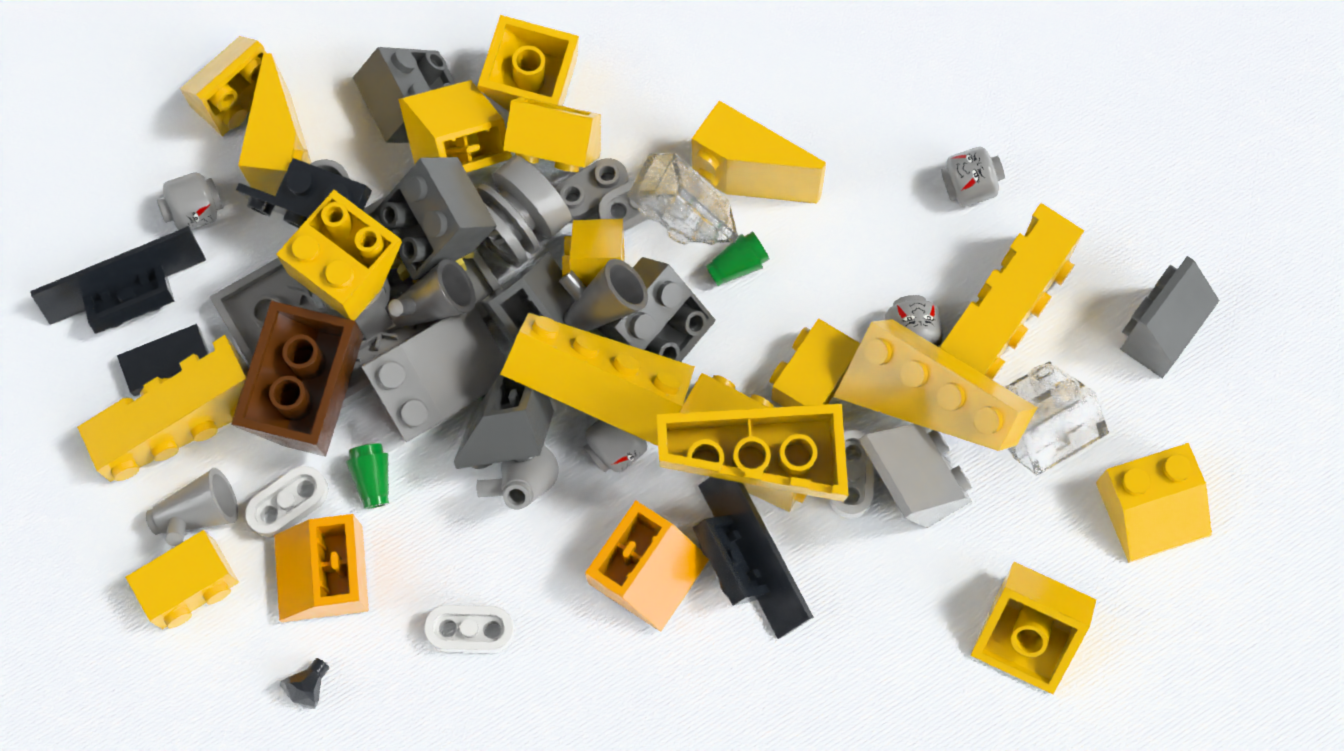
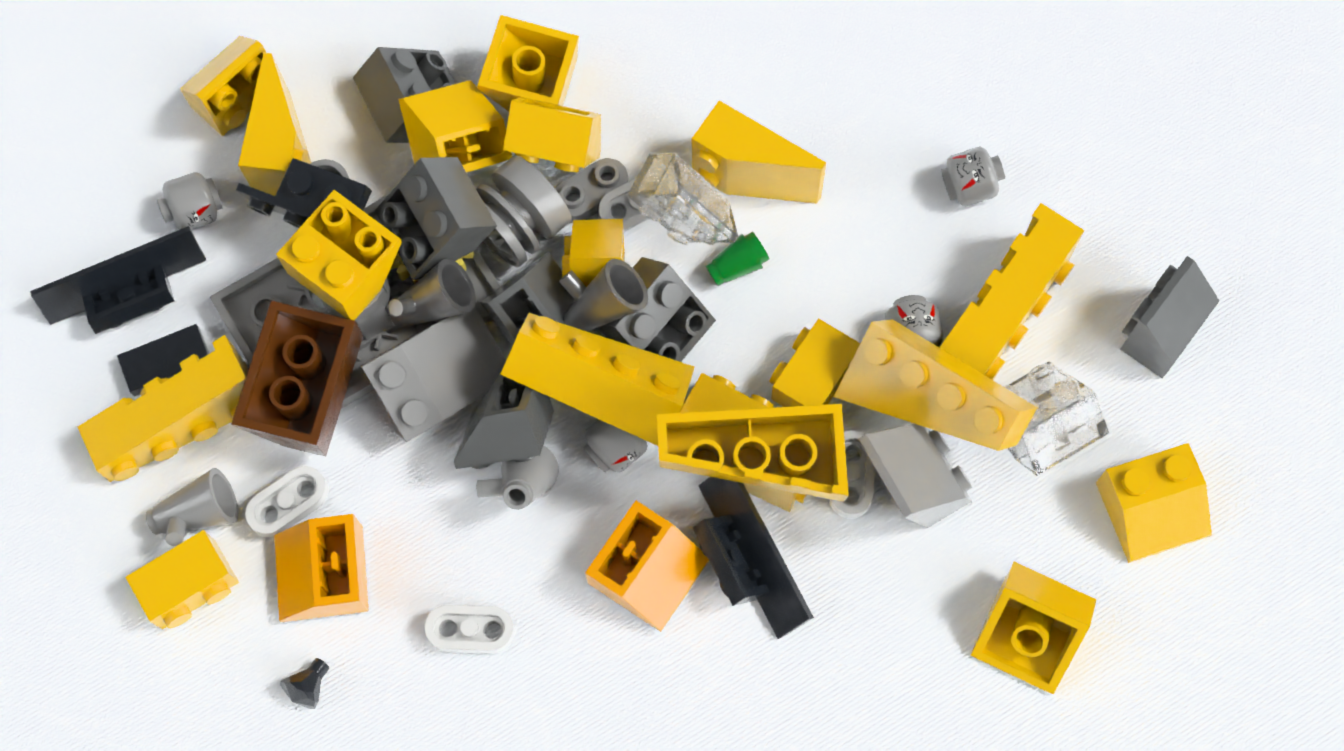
(370, 474): green cone -> none

